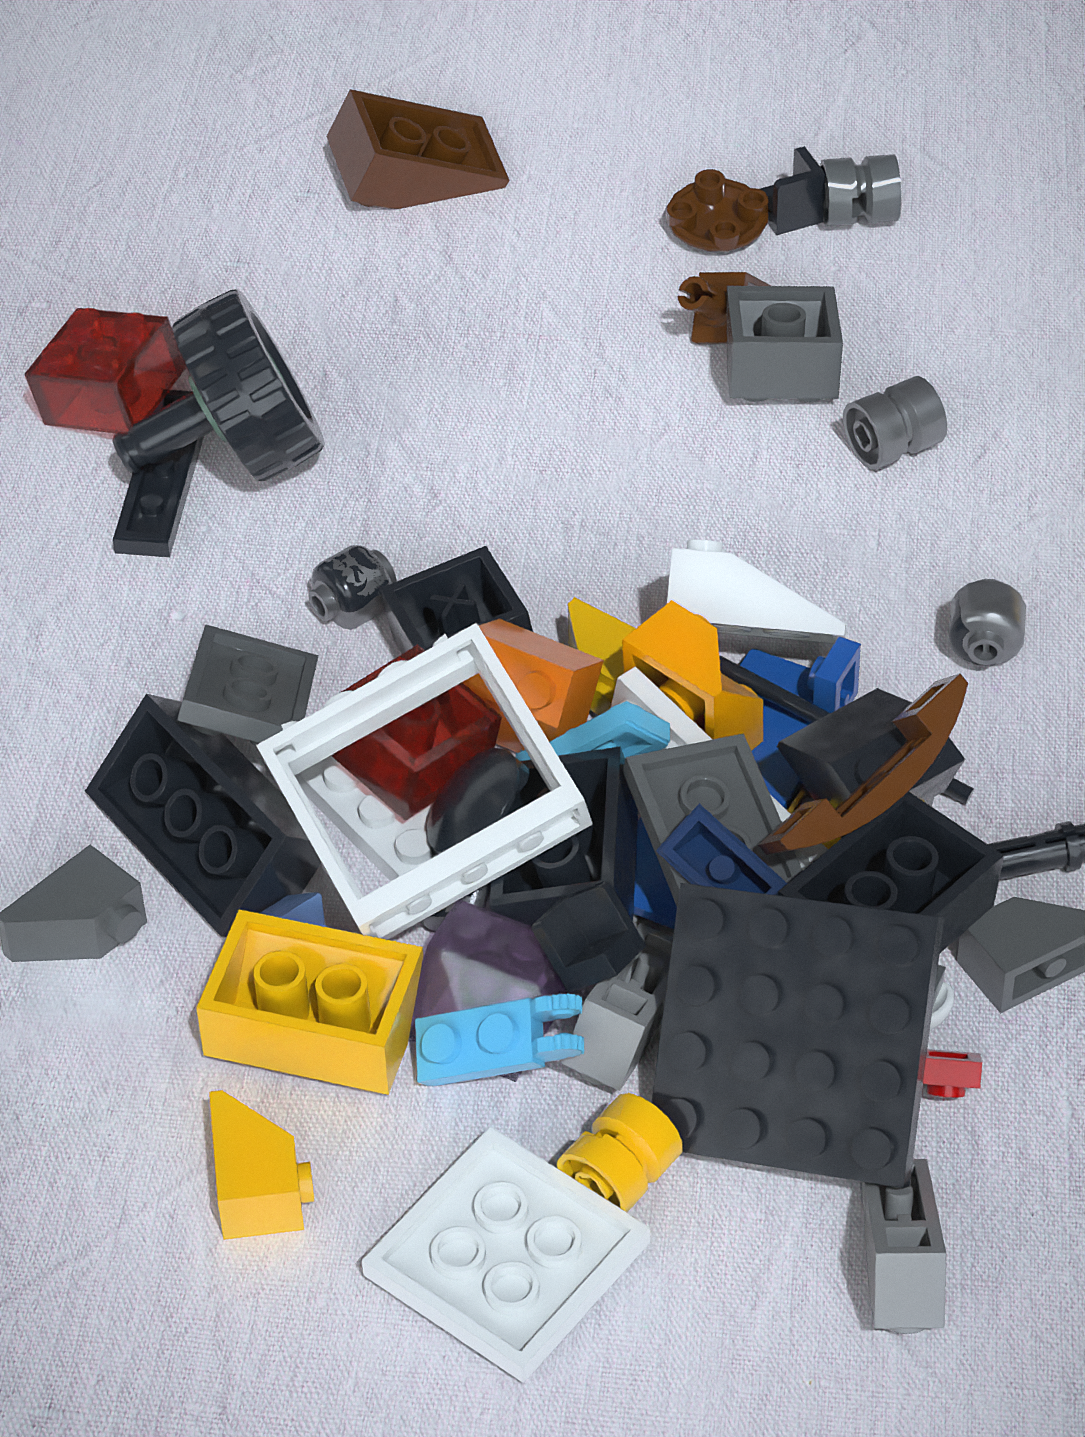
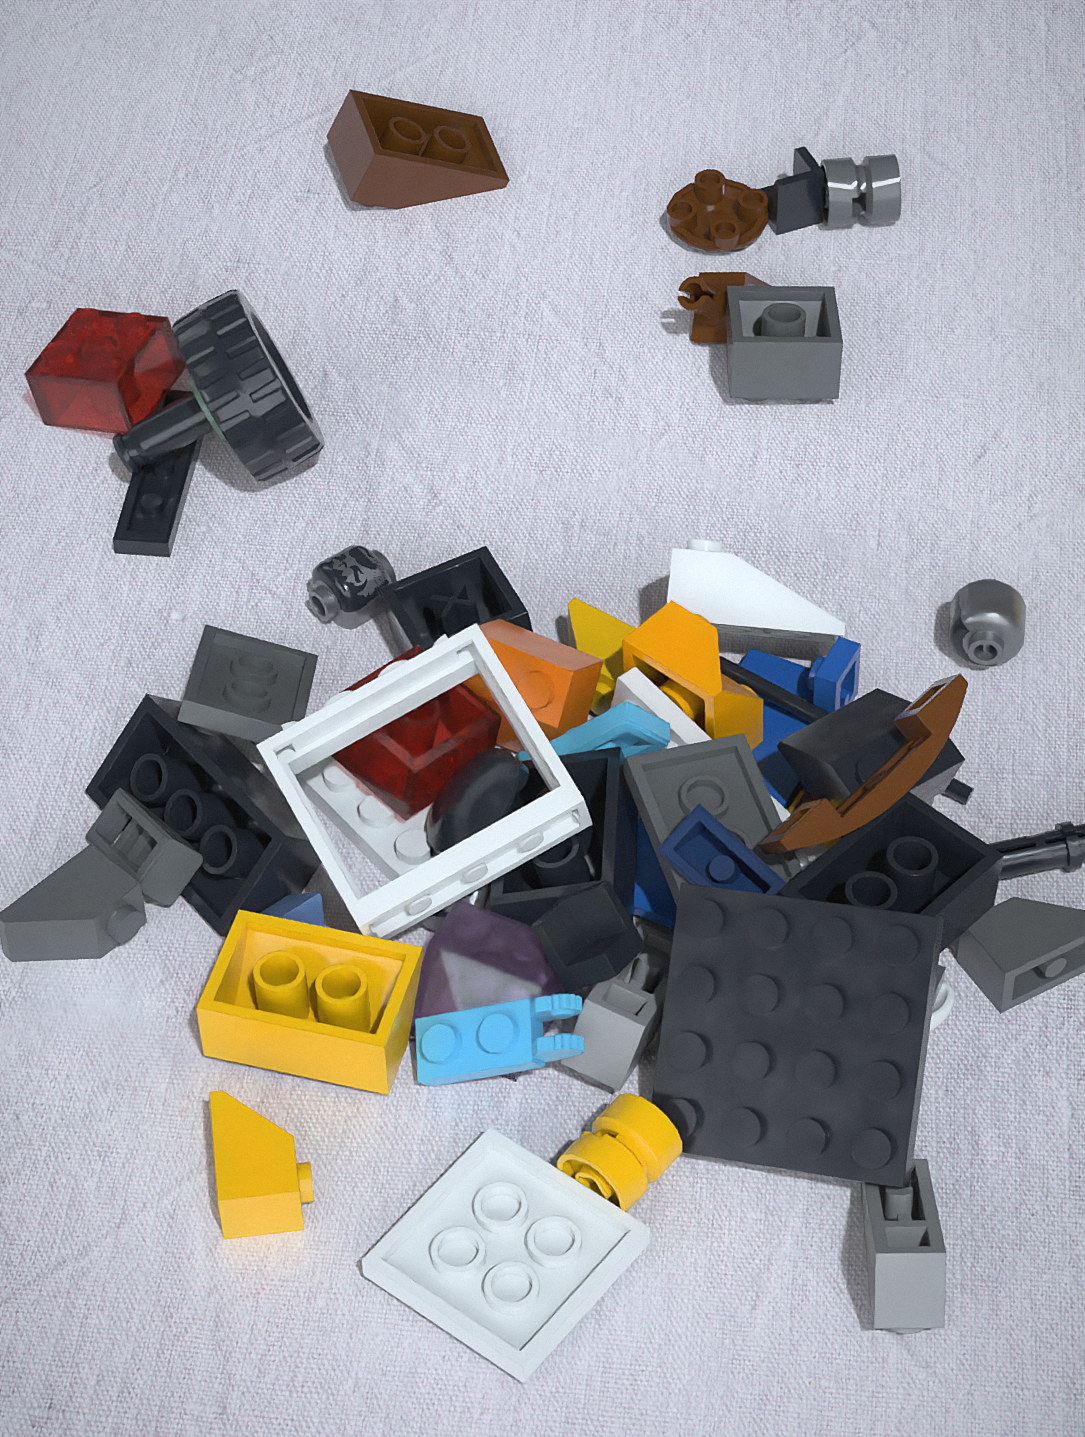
(145, 848): none -> dark grey slope
(896, 422): flat silver wheel -> none
(951, 1072): plate -> none

